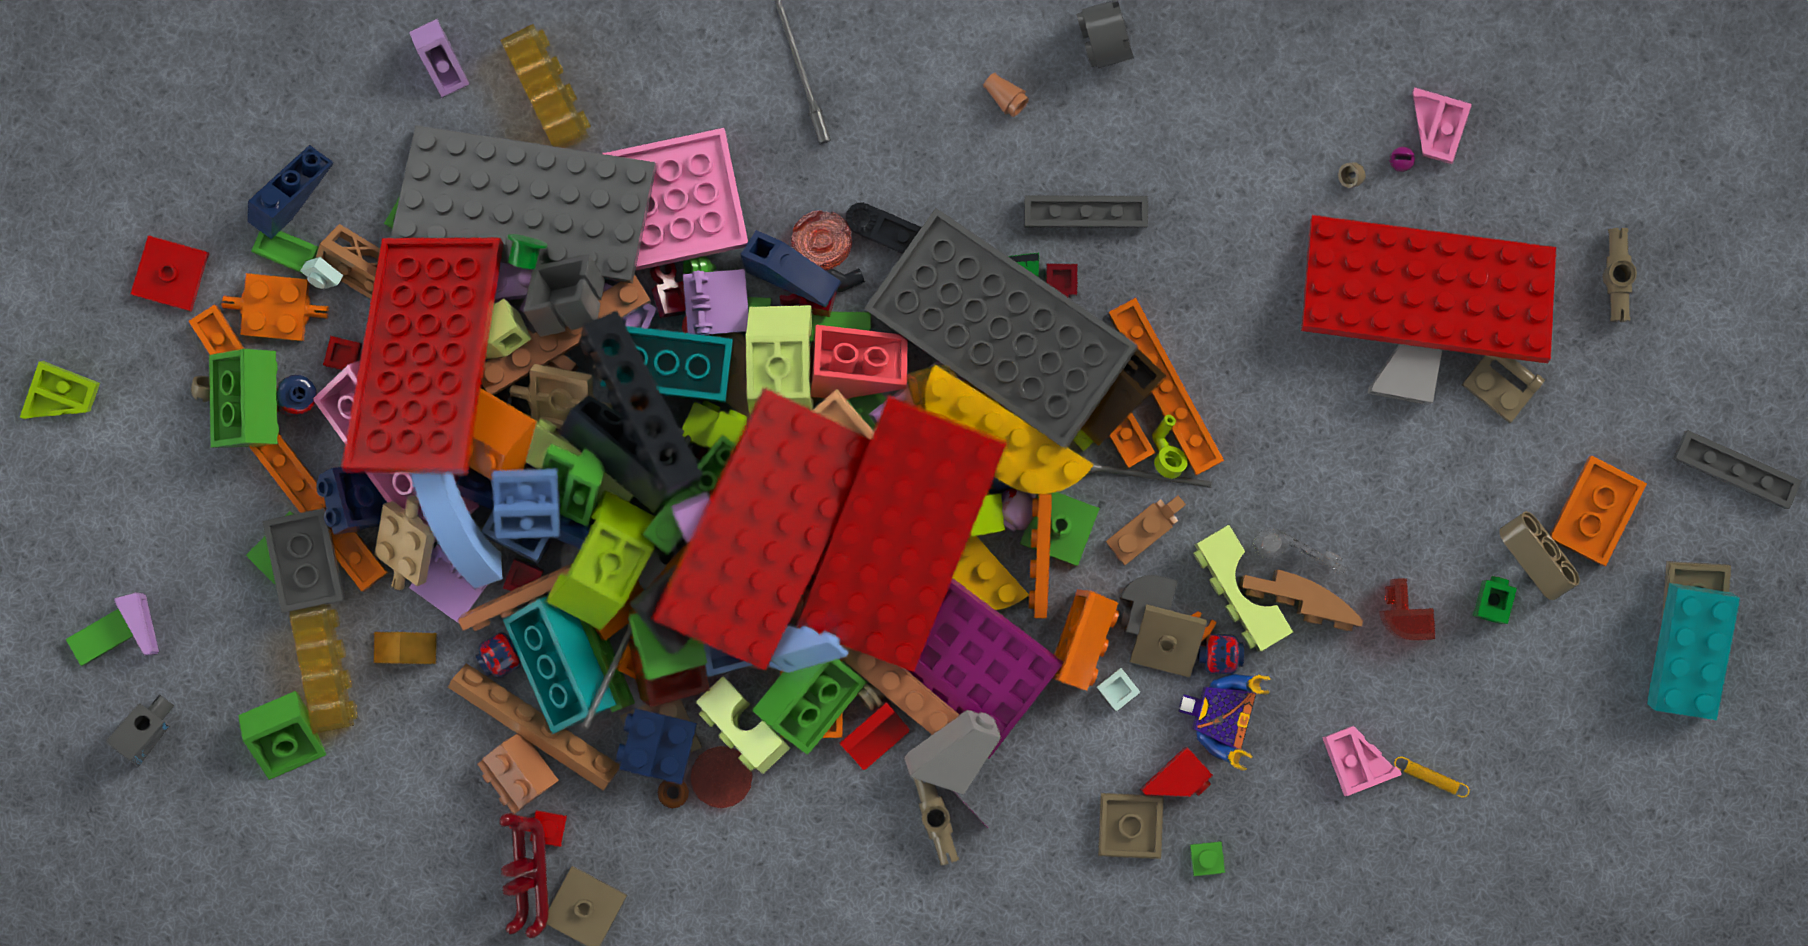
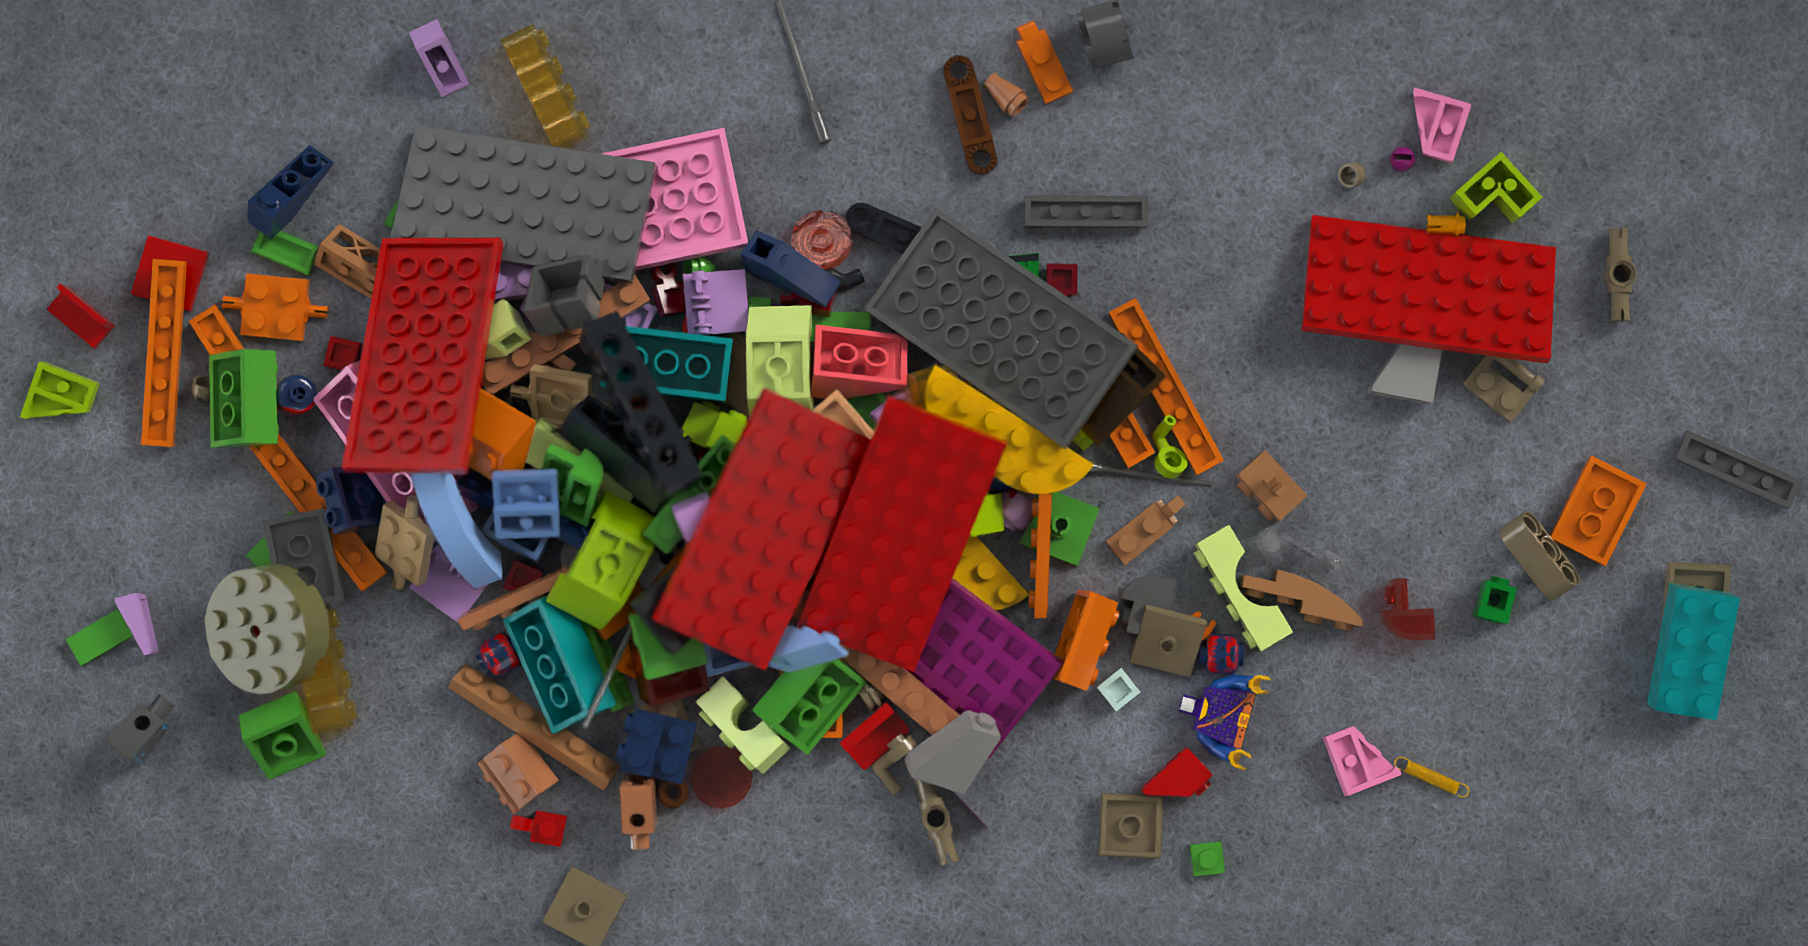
(80, 316): none -> red panel
(163, 353): none -> orange plate
(266, 628): none -> olive piece
(321, 273): light aqua plate -> none
(405, 647): pearl gold slope -> none
(525, 251): green piece -> none
(527, 874): dark red piece -> none
(638, 796): none -> nougat torso
(898, 748): none -> dark tan plate
(970, 115): none -> reddish brown plate
(1043, 63): none -> orange hinge
(1270, 487): none -> medium nougat brick
(1446, 224): none -> light orange pin
(1496, 183): none -> lime brick

